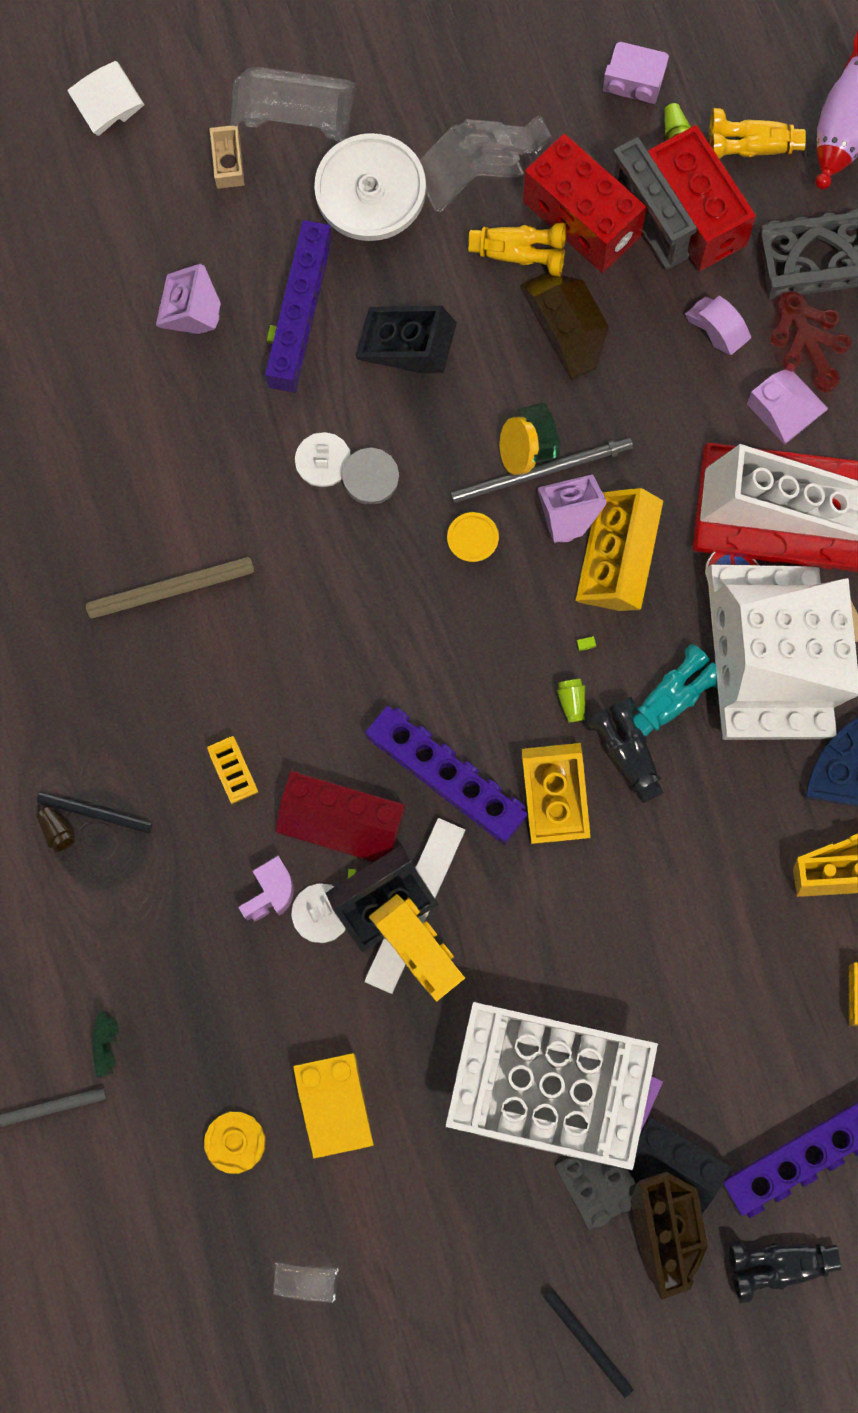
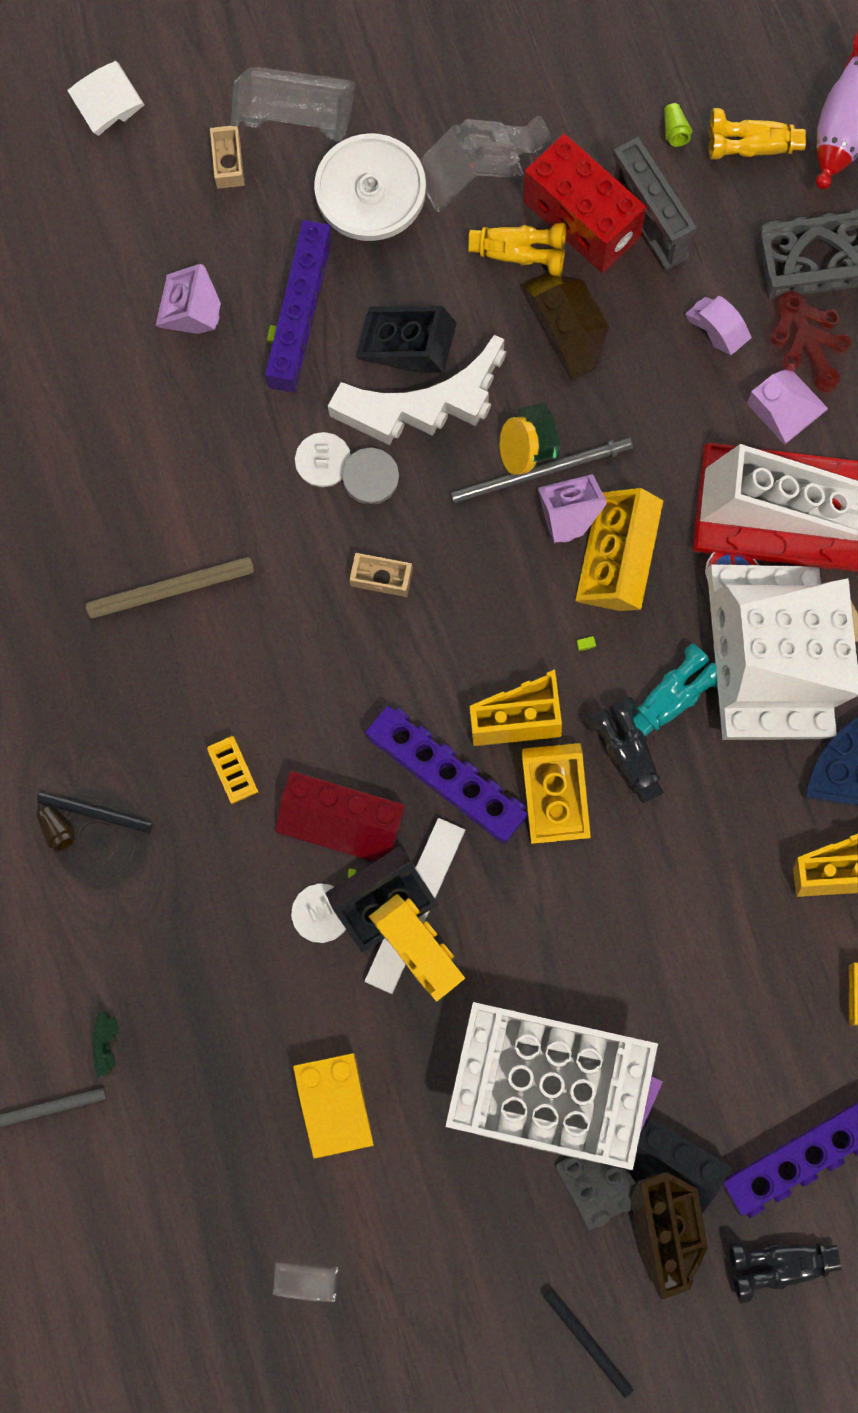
(234, 1142): yellow tile -> none
(277, 892): lavender brick -> none
(366, 566): none -> tan piece
(384, 413): none -> white arch
(472, 537): yellow piece -> none
(519, 714): none -> yellow wedge
(572, 699): lime cone -> none
(635, 72): lavender bracket -> none
(708, 196): red piece -> none

